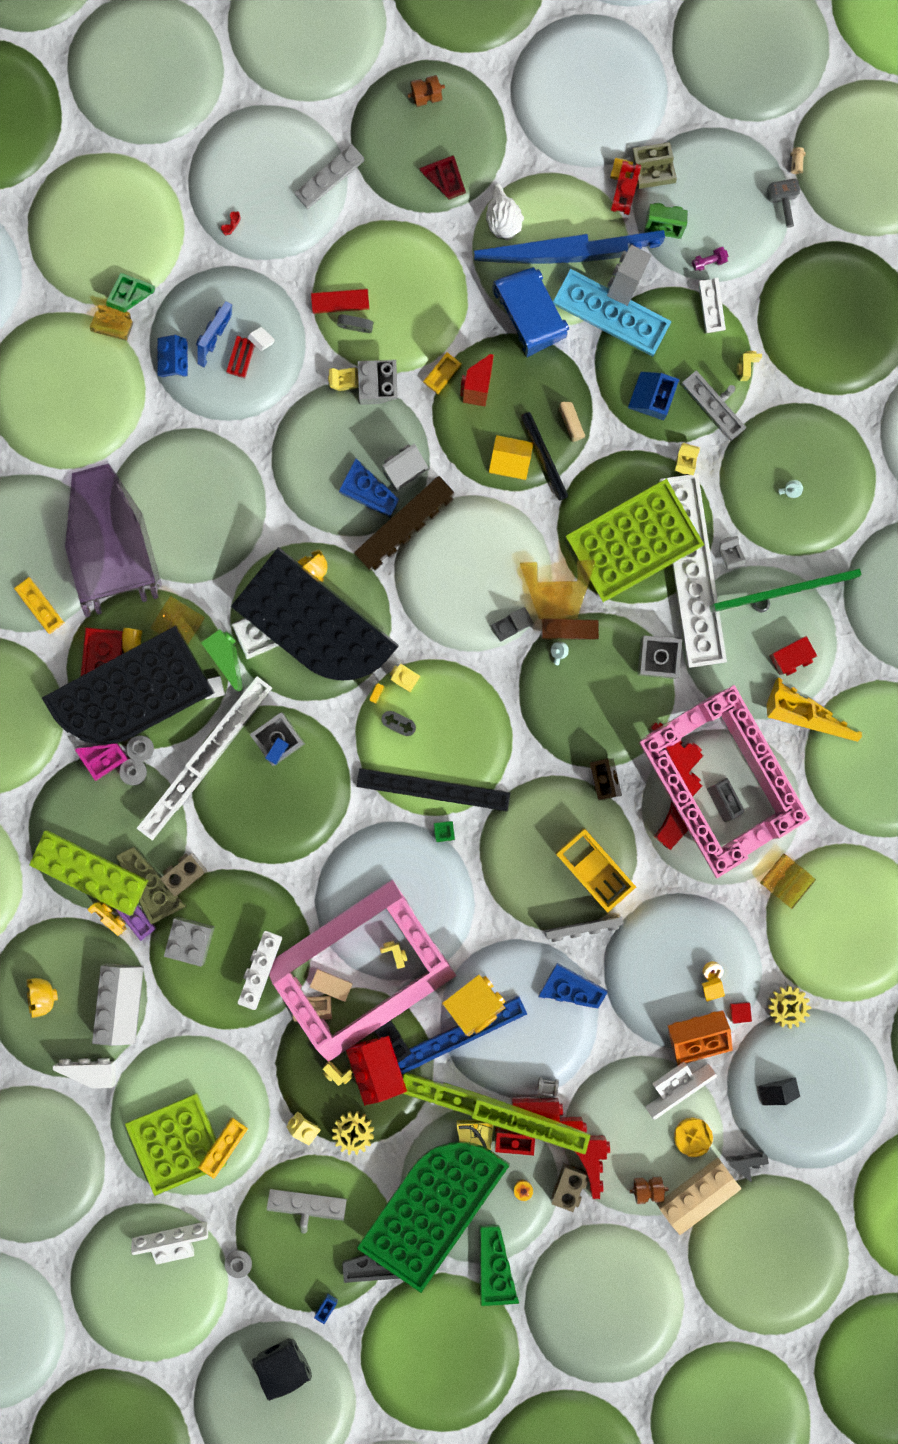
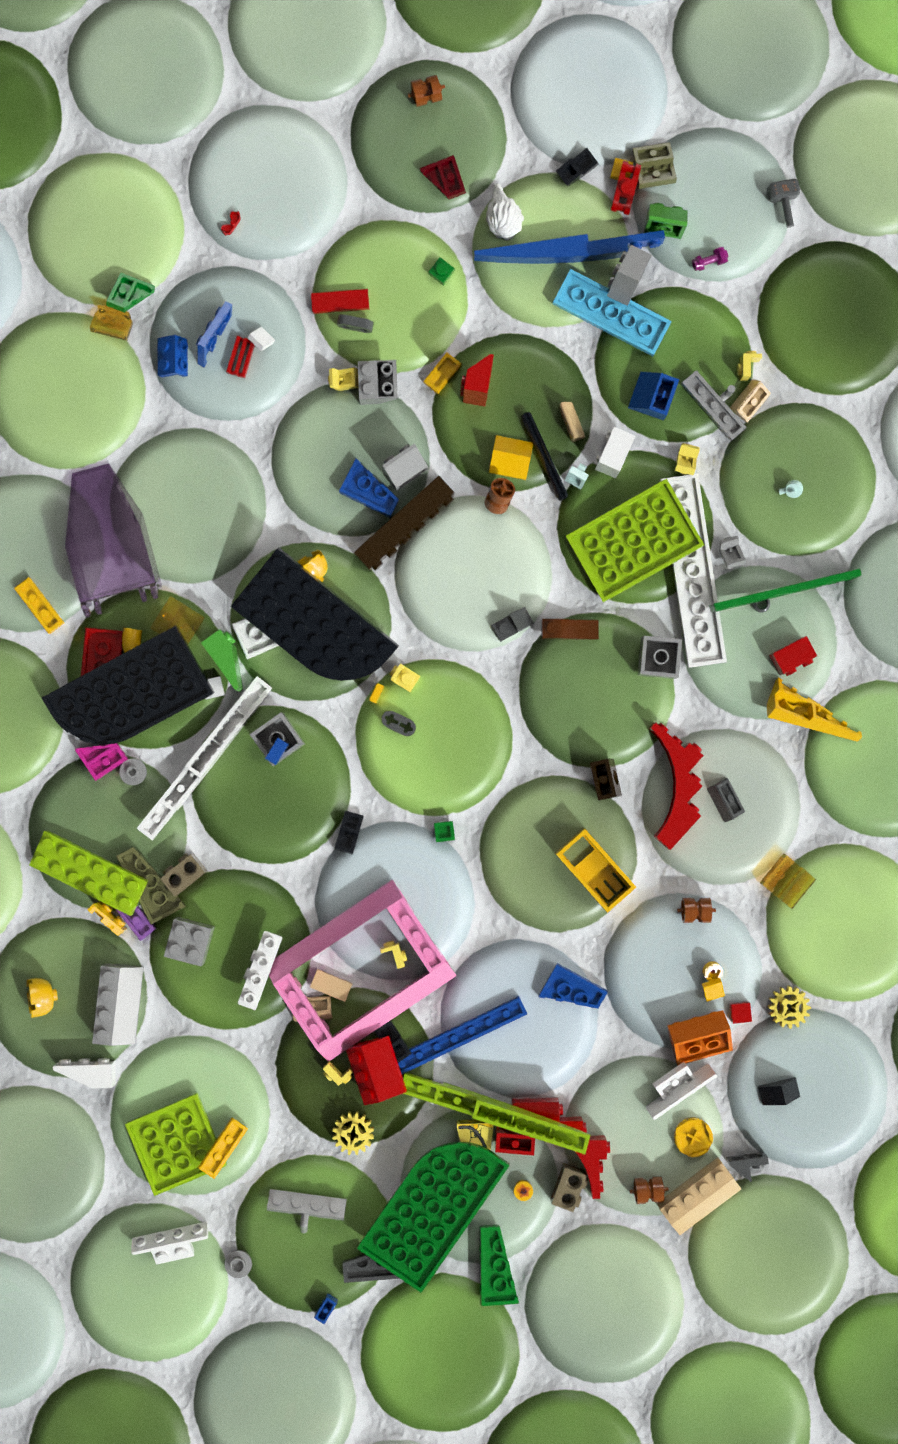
(140, 748): light grey piece -> none
(281, 1369): black piece -> none
(302, 1128): light yellow bracket -> none
(329, 176): light grey plate -> none
(349, 832): none -> black slope
(433, 789): black tile -> none
(441, 271): none -> green plate
(475, 1005): yellow brick -> none
(499, 496): none -> dark orange wheel
(530, 310): blue windscreen -> none
(548, 1086): light grey bush -> none
(559, 598): clear yellow wing -> none
(559, 651): light aqua piece -> none
(577, 167): none -> black slope
(577, 476): none -> light aqua tile
(592, 927): light grey plate -> none
(614, 452): none -> white container
(694, 910): none -> dark orange wheel
(711, 305): white hinge -> none
(750, 400): none -> tan slope
(759, 757): bright pink slope -> none
(797, 160): tan pin -> none

